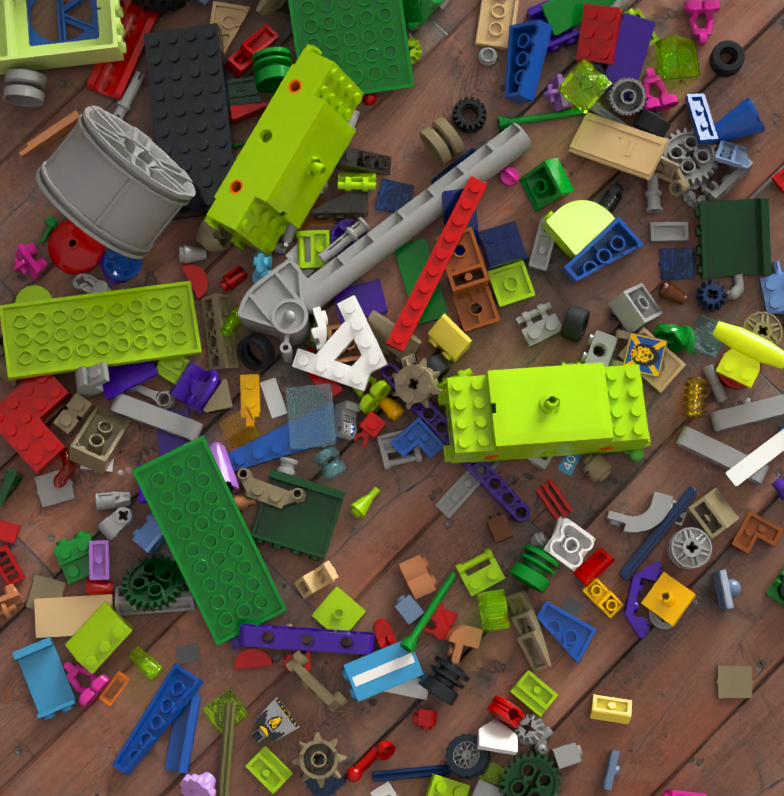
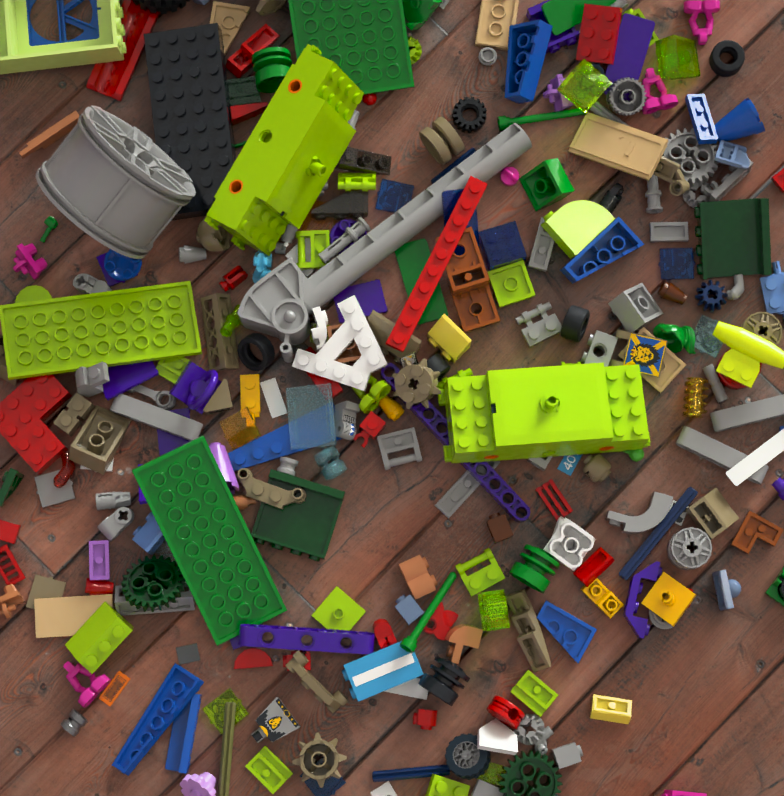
(24, 88): light grey wheel -> none
(46, 678): dark azure panel -> none
(74, 556): green plate -> none
(74, 722): none -> flat silver wheel
(76, 259): red dish -> none
(124, 105): light grey pin -> none
(145, 663): clear neon green hinge -> none
(198, 279): red tile -> none
(316, 580): tan brick -> none
(361, 506): lime cone -> none
(383, 751): red piece -> none
(417, 434): blue plate -> none
(539, 540): light grey plate -> none
(571, 606): dark grey sticker -> none
(611, 770): sand blue plate -> none
(651, 123): black tyre -> none
(734, 681): dark tan piece -> none

